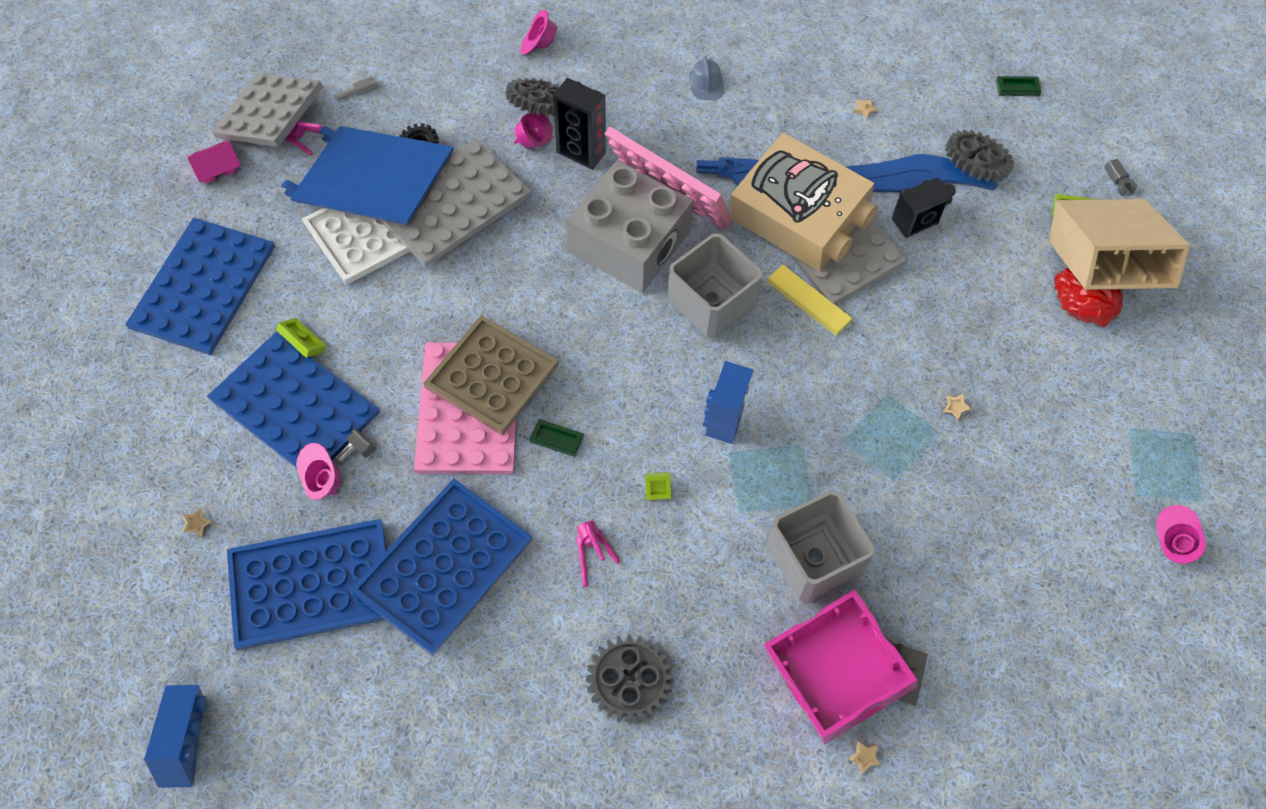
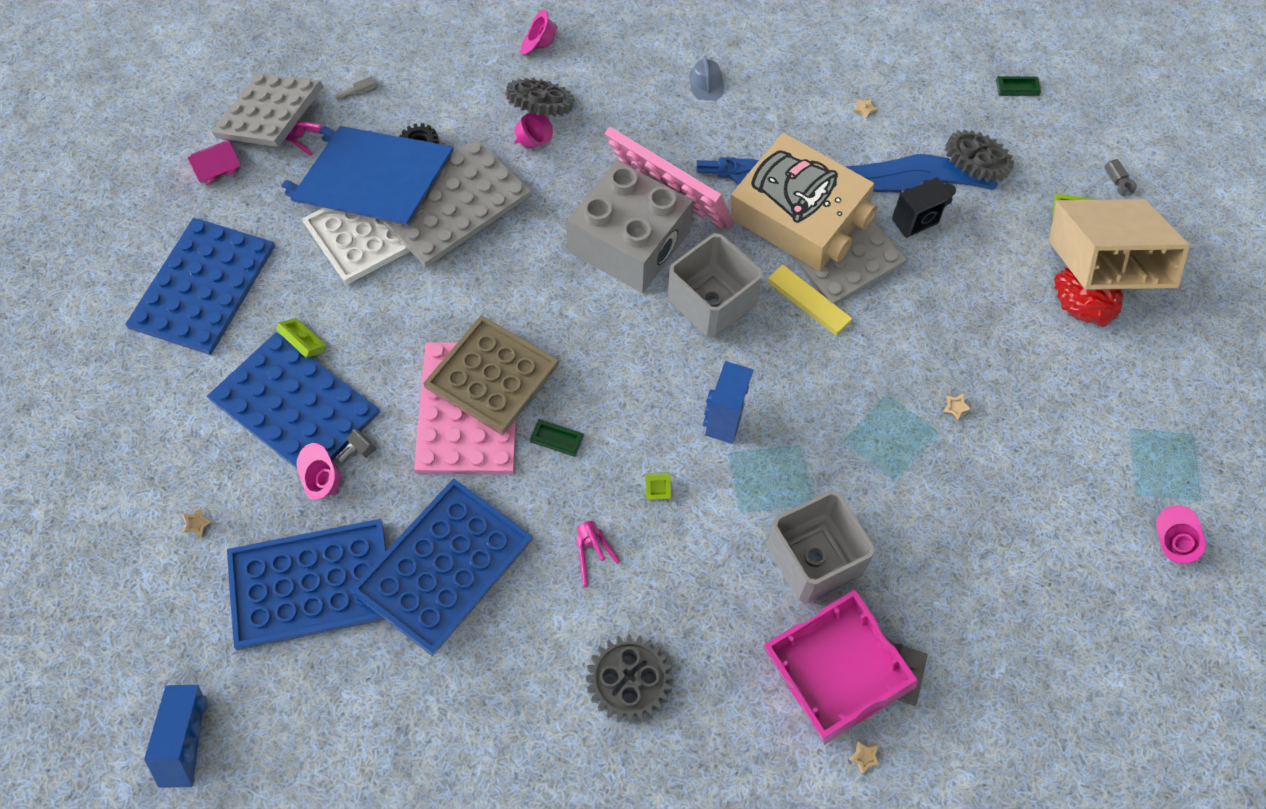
(580, 123): black brick -> none

